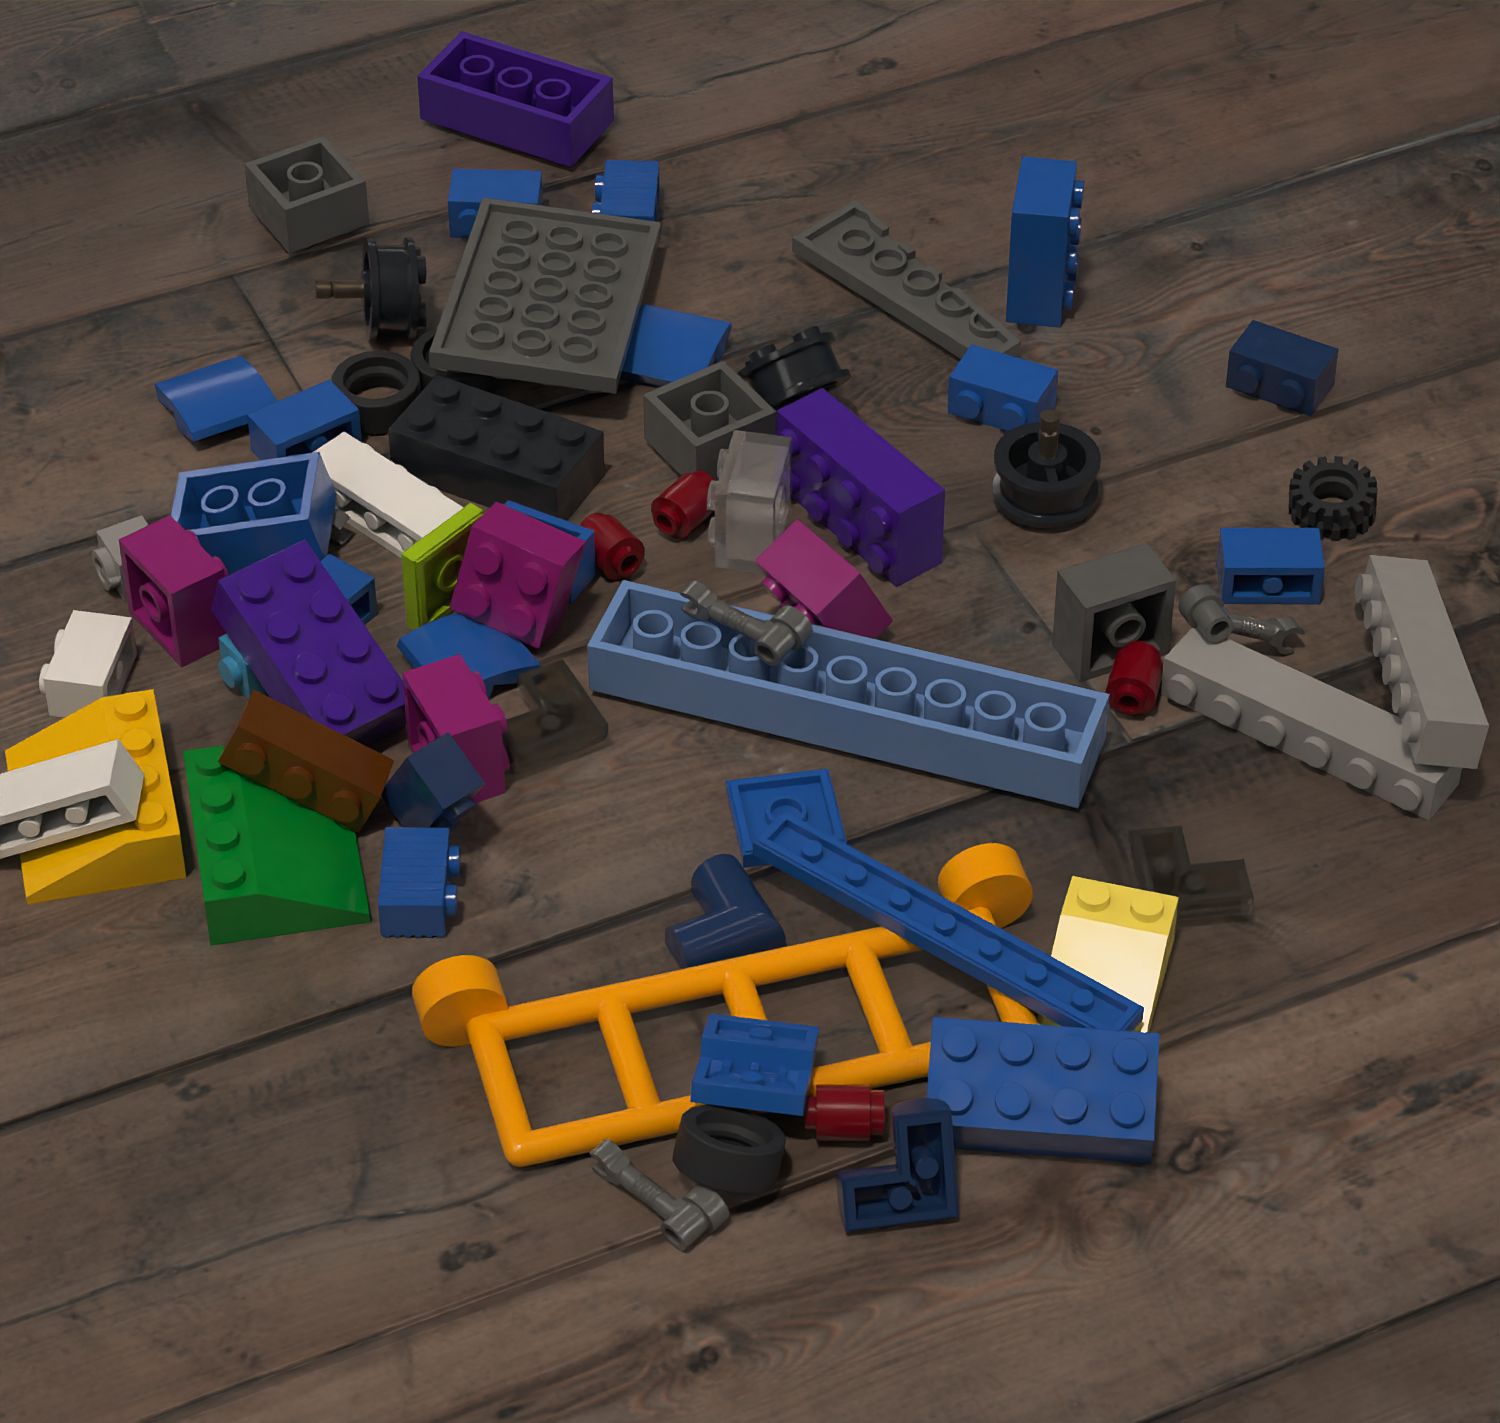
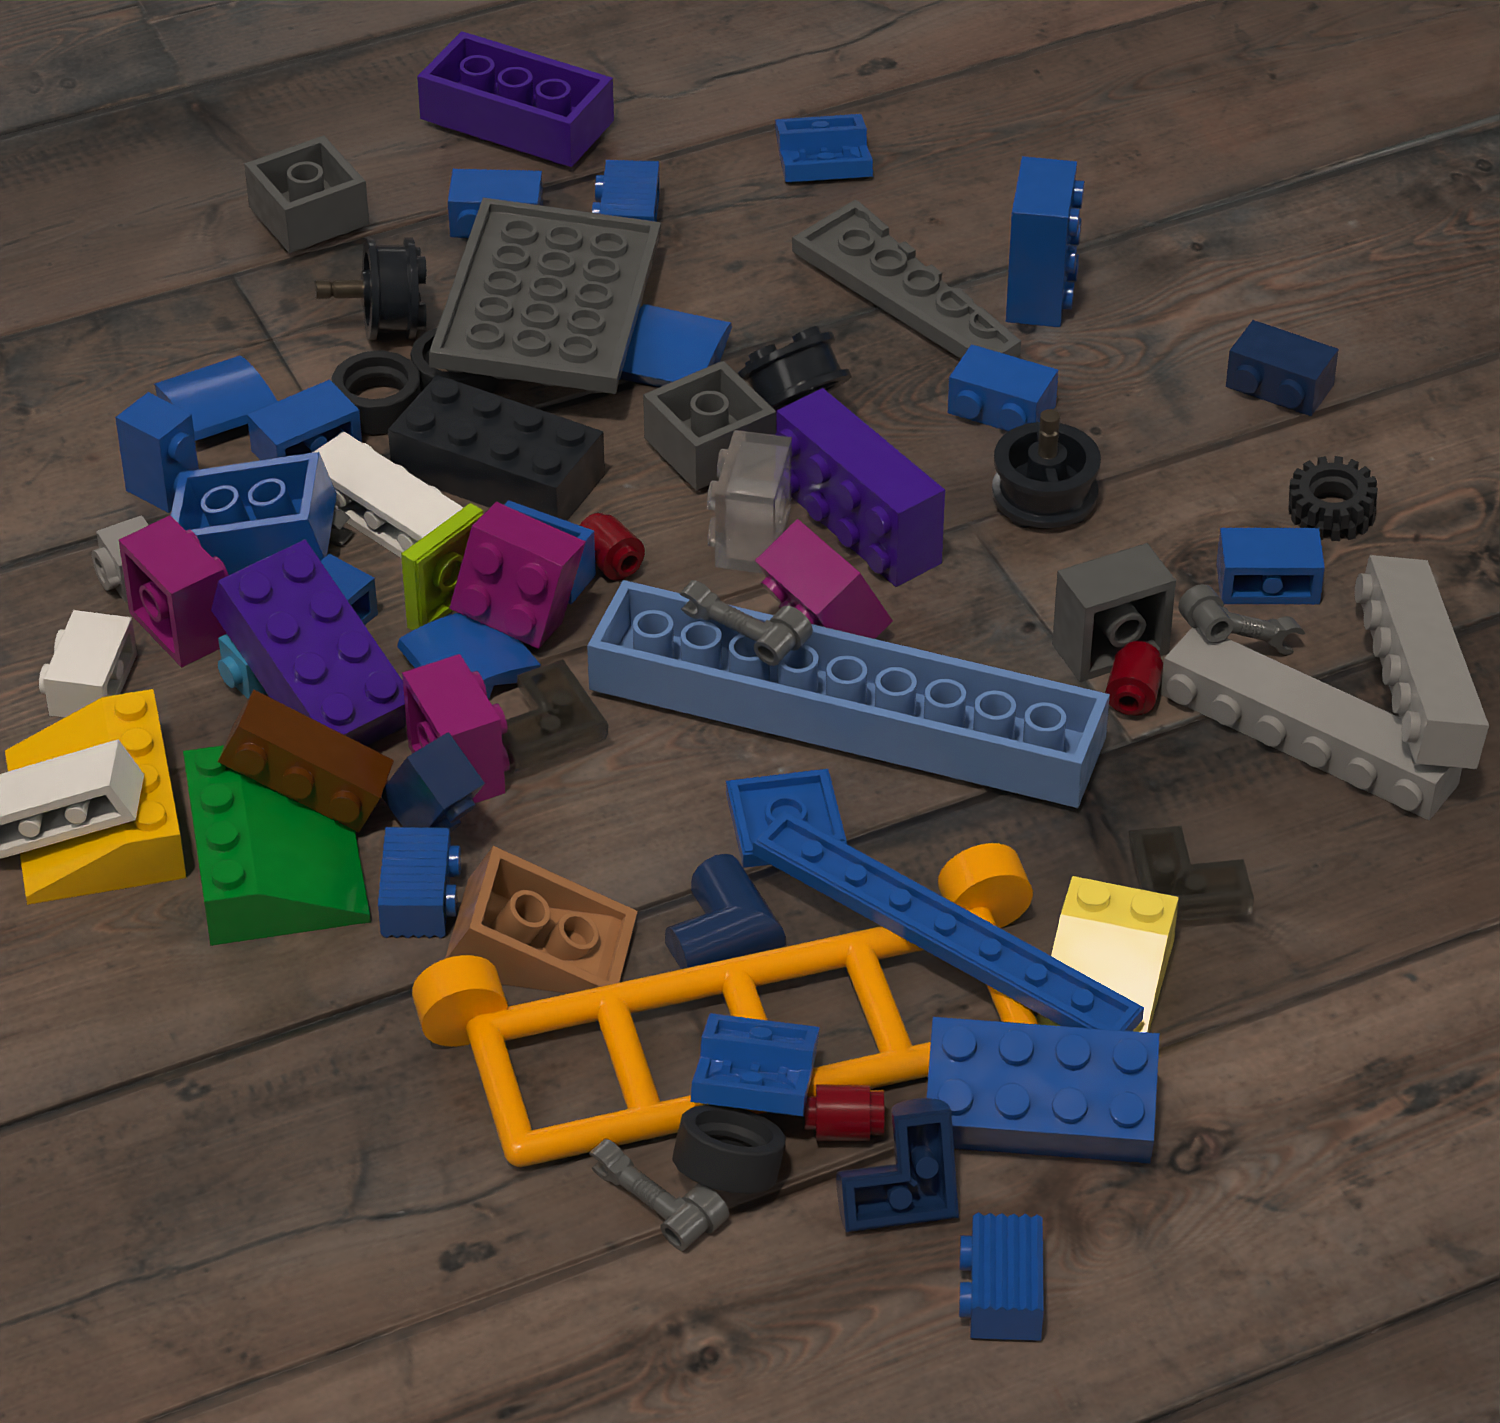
(154, 448): none -> blue brick
(541, 927): none -> medium nougat slope
(682, 505): dark red brick -> none
(823, 148): none -> blue slope
(1005, 1277): none -> blue brick

